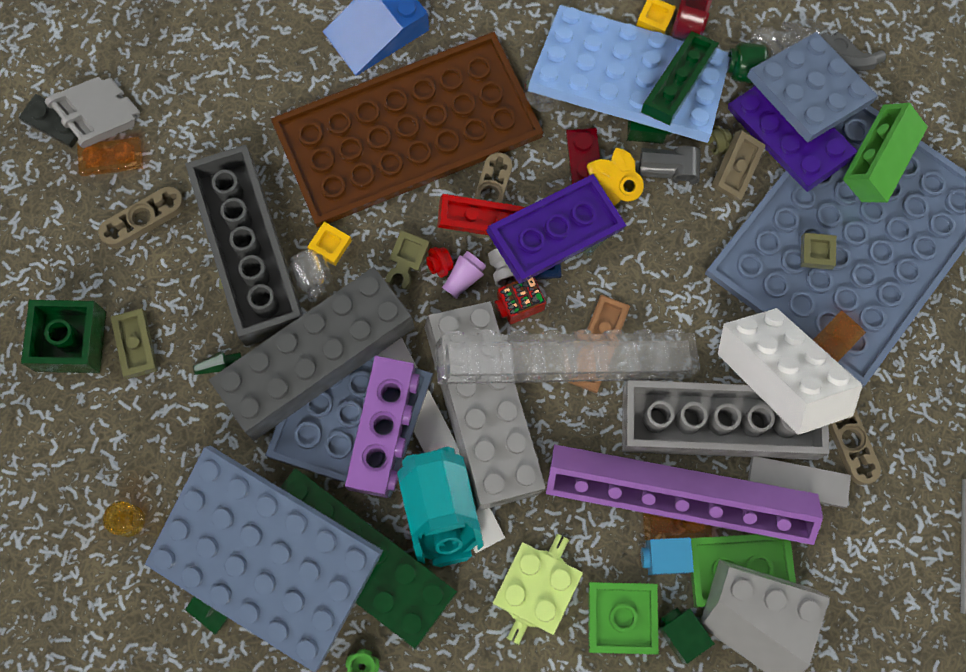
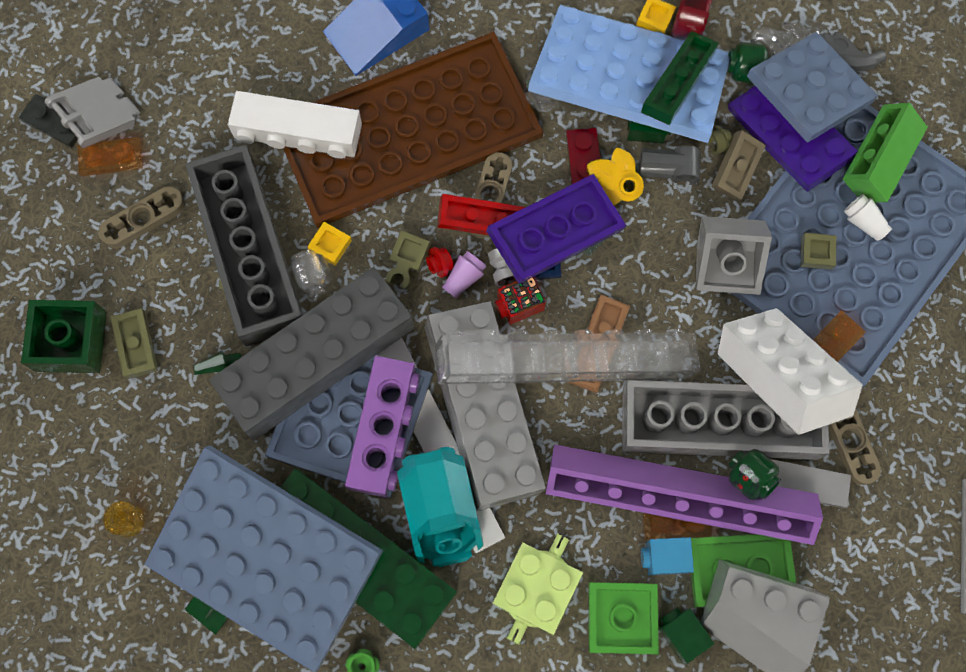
(295, 124): none -> white brick
(732, 255): none -> light grey slope
(754, 474): none -> dark green head
(868, 217): none -> white cone

